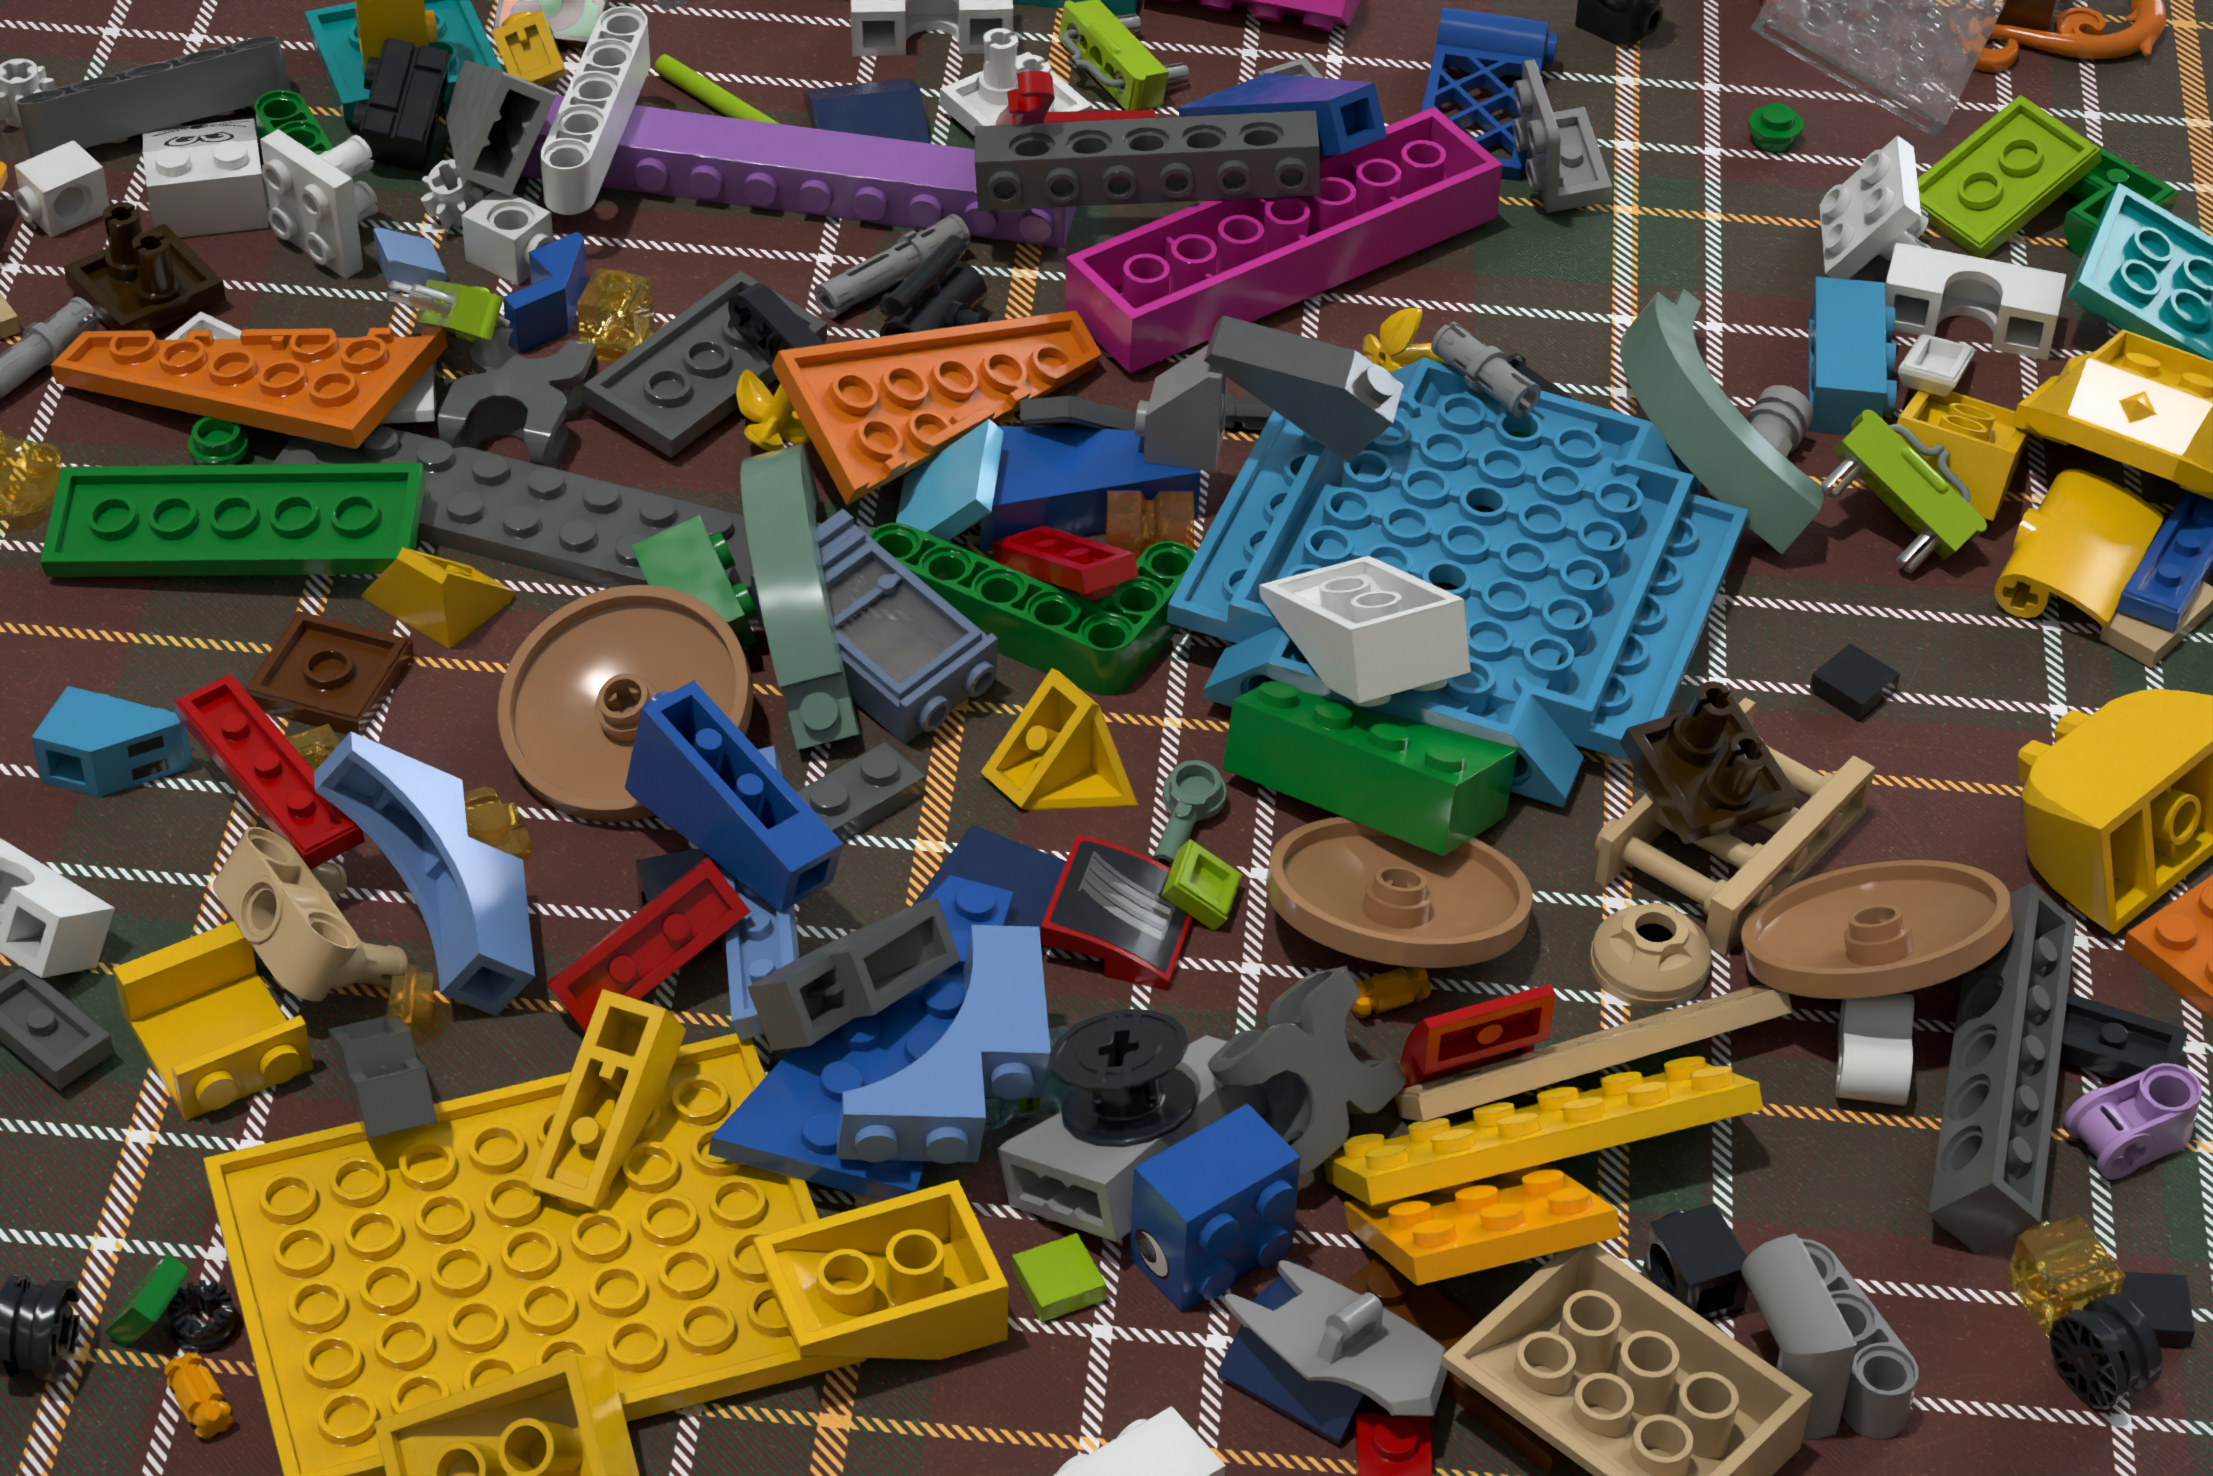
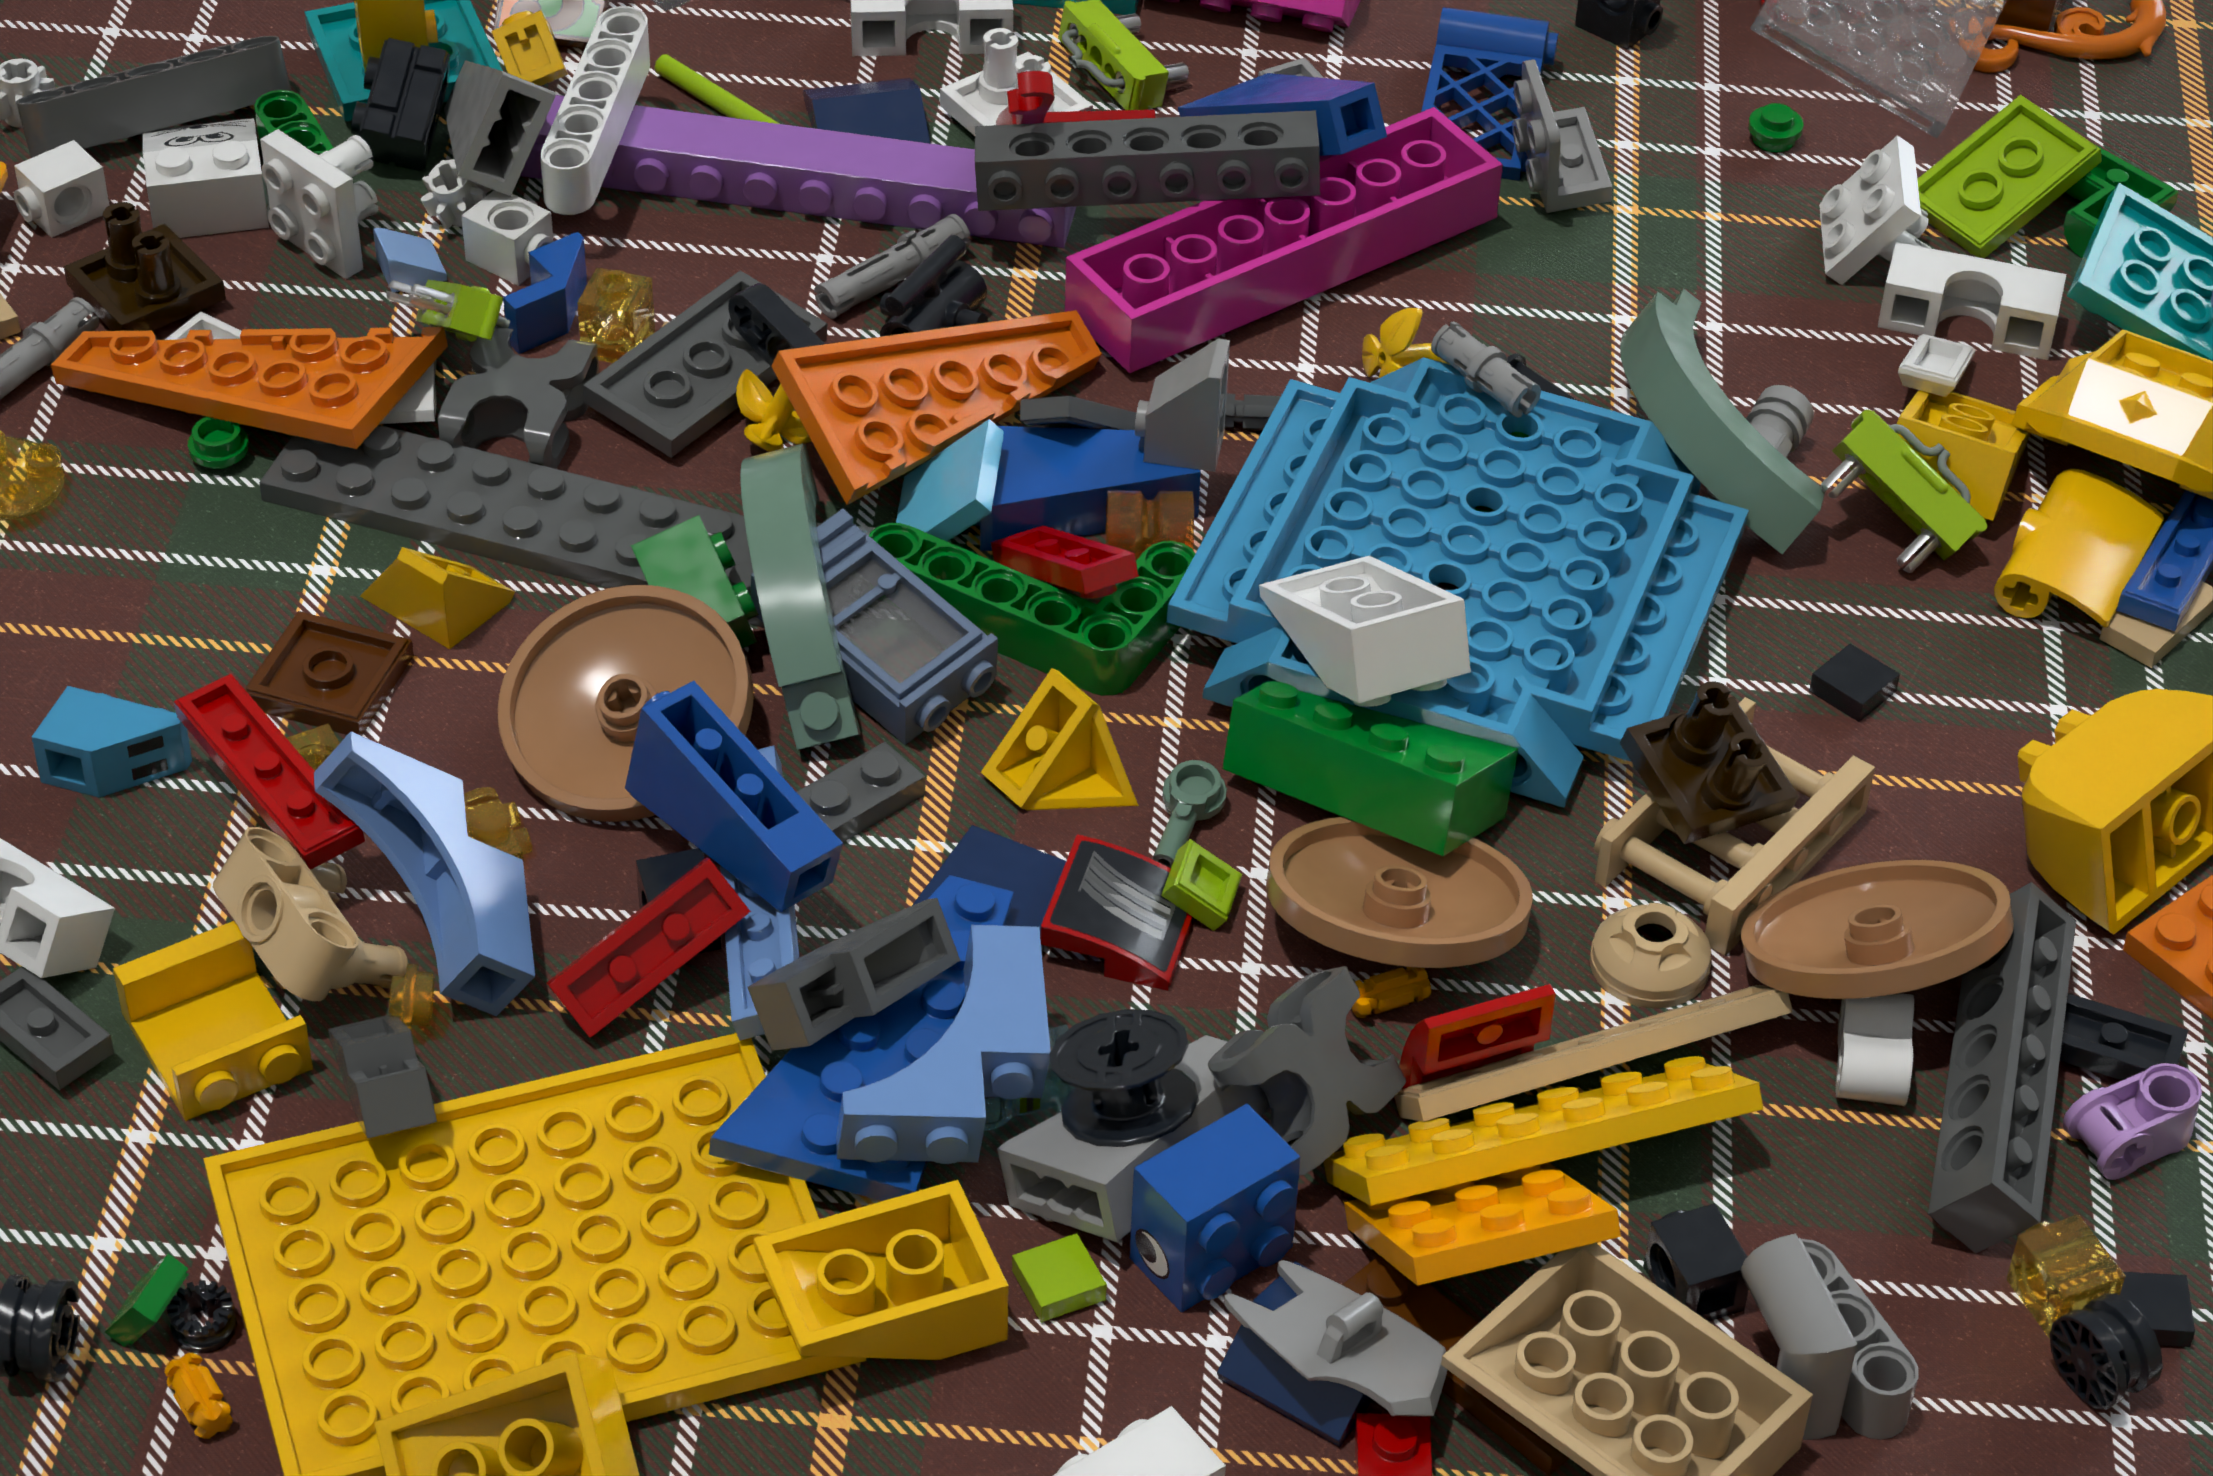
(232, 519): green plate -> none
(607, 1098): yellow slope -> none
(1311, 383): dark grey slope -> none
(1849, 353): dark azure brick -> none

